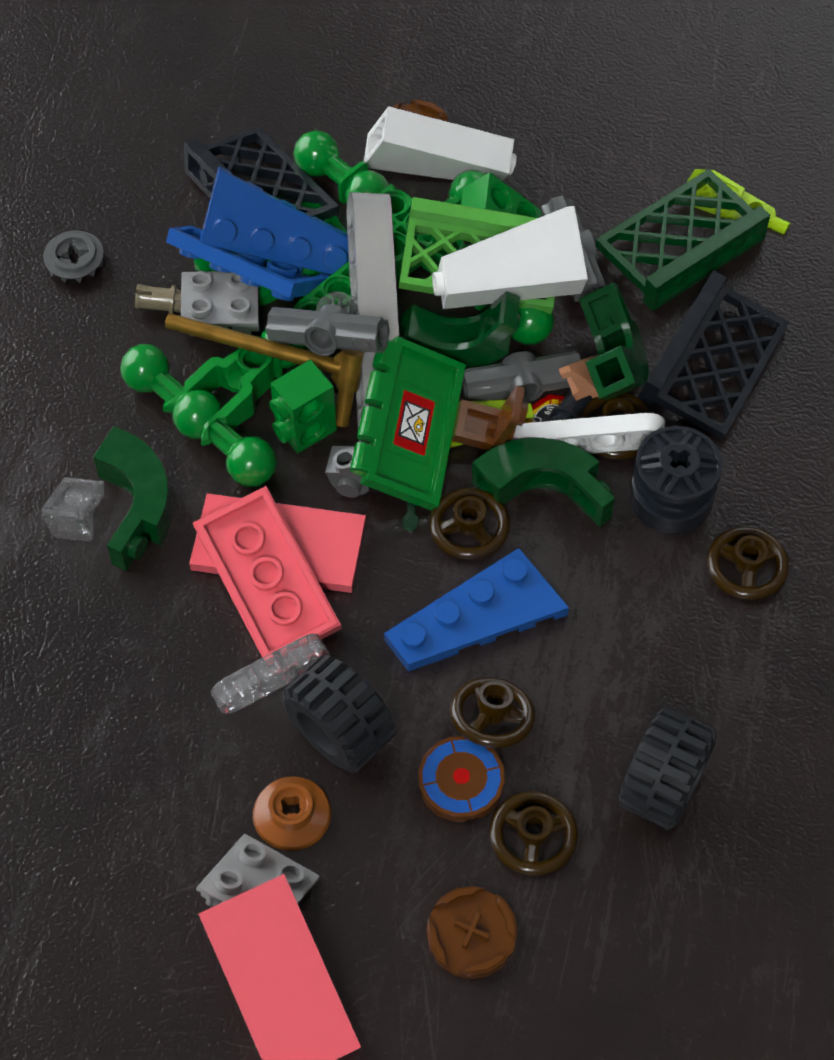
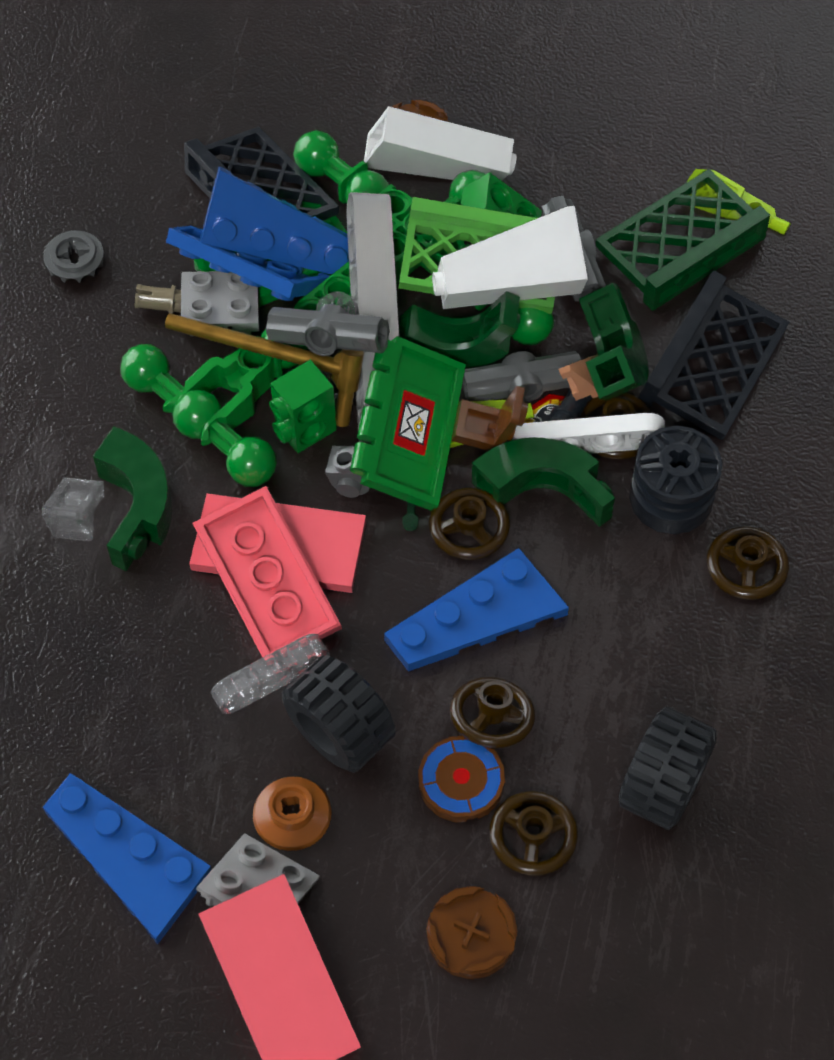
(135, 860): none -> blue wing

